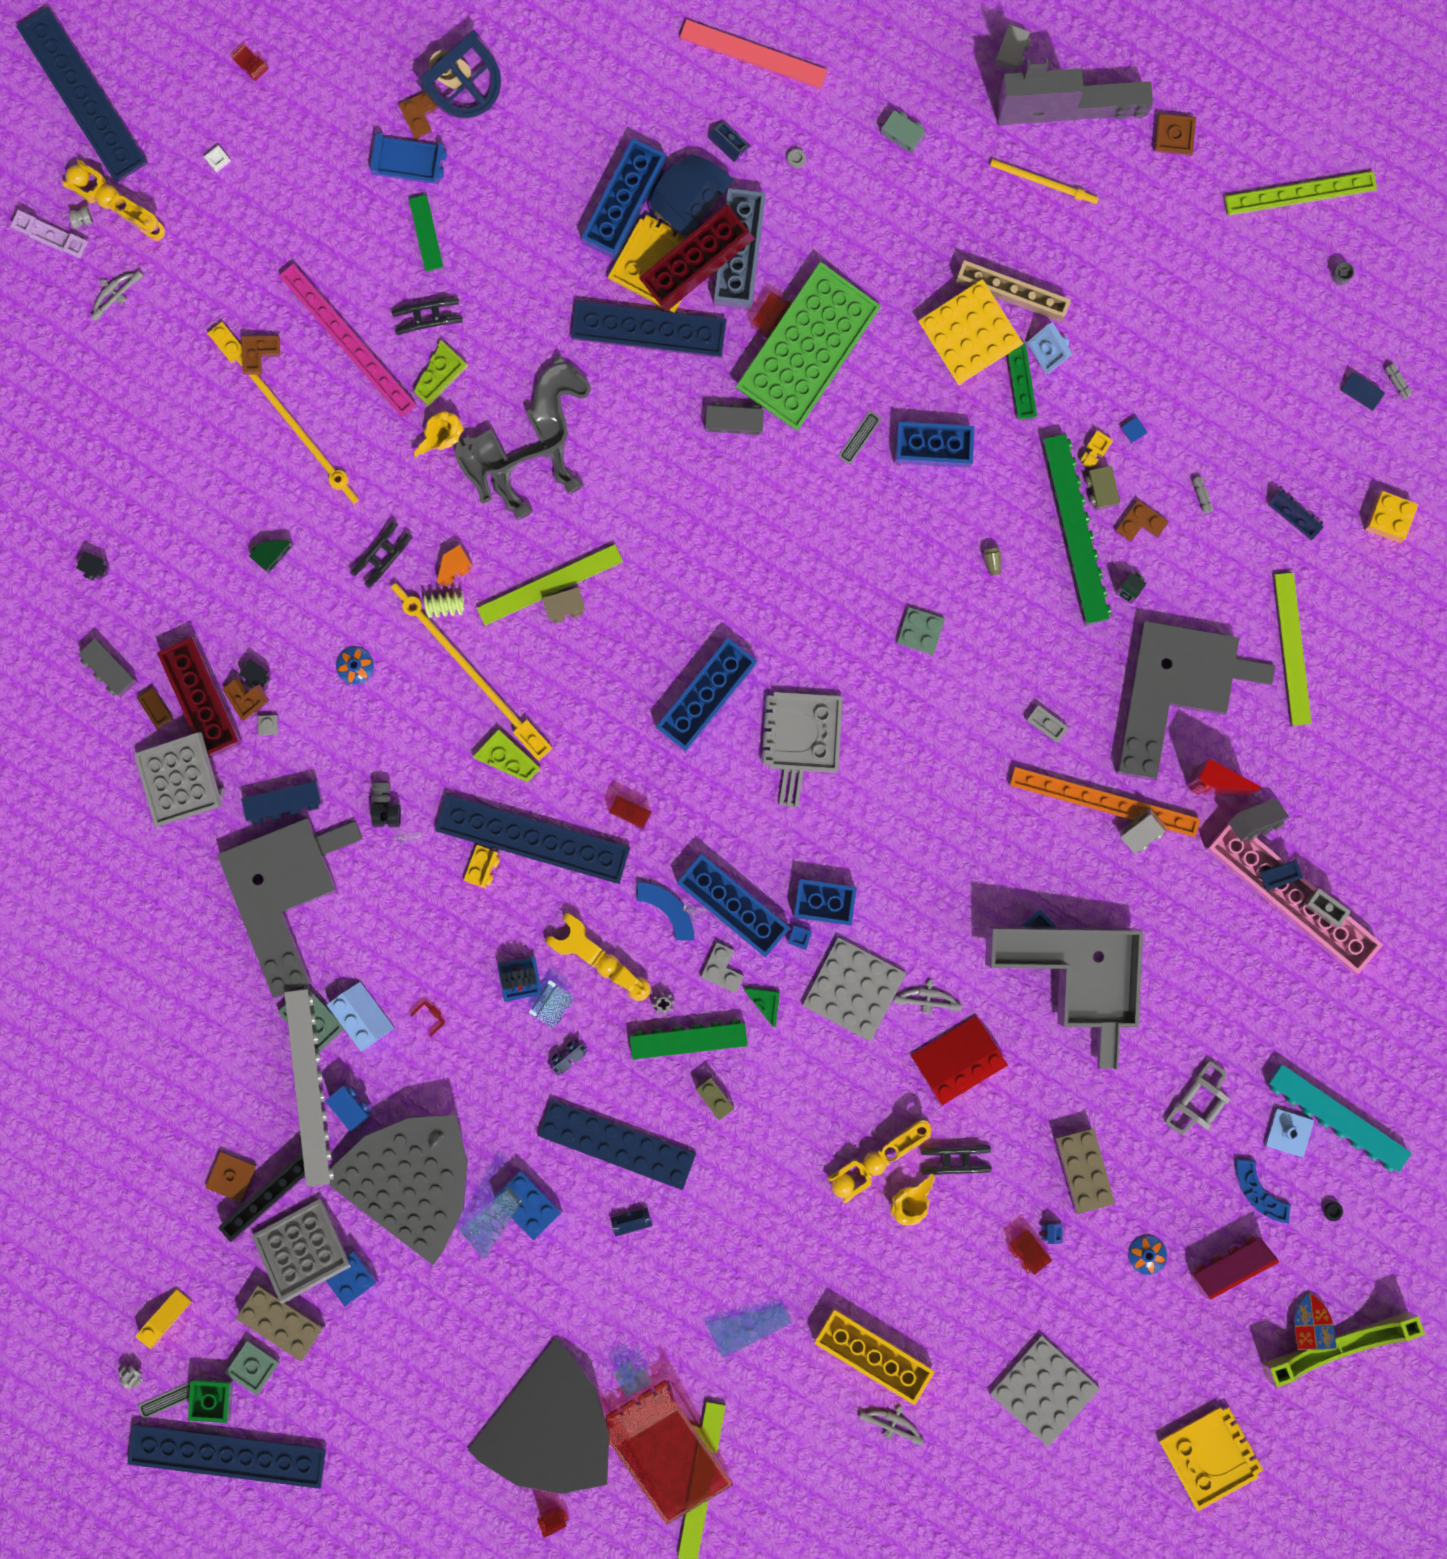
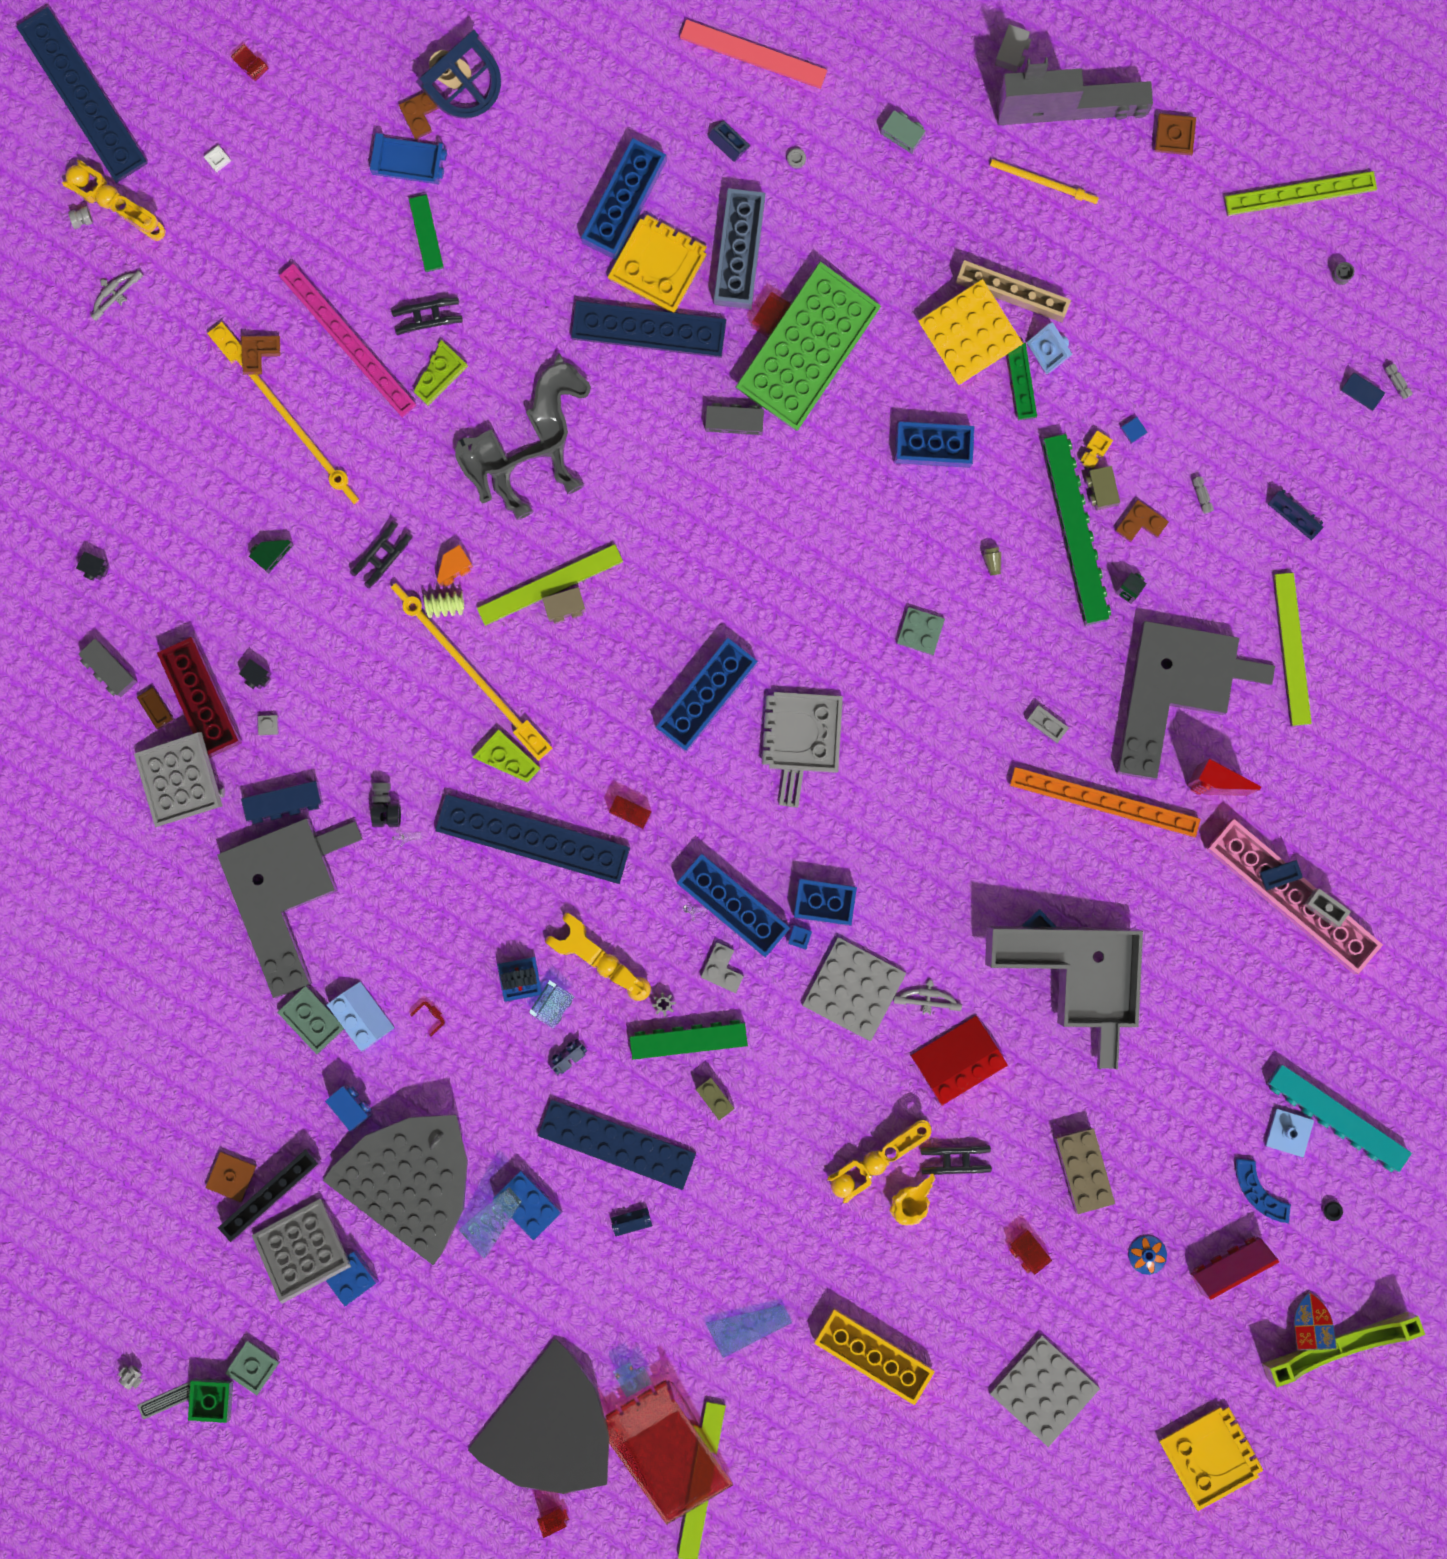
(48, 235): lavender slope -> none
(163, 1319): yellow slope -> none
(226, 1456): dark blue plate -> none
(245, 703): dark orange plate -> none
(280, 1323): dark tan brick -> none
(307, 1088): light grey brick -> none
(364, 666): blue dish -> none
(440, 432): yellow hair -> none
(481, 867): yellow bracket -> none
(670, 906): blue tile -> none
(688, 193): dark blue piece -> none
(696, 258): dark red brick -> none
(766, 1002): green tile -> none
(859, 437): sticker -> none
(867, 1417): light grey piece -> none
(1054, 1233): blue tile -> none
(1142, 831): light grey brick -> none
(1199, 1081): light grey bar -> none
(1259, 820): dark grey brick -> none
(1391, 517): yellow brick -> none

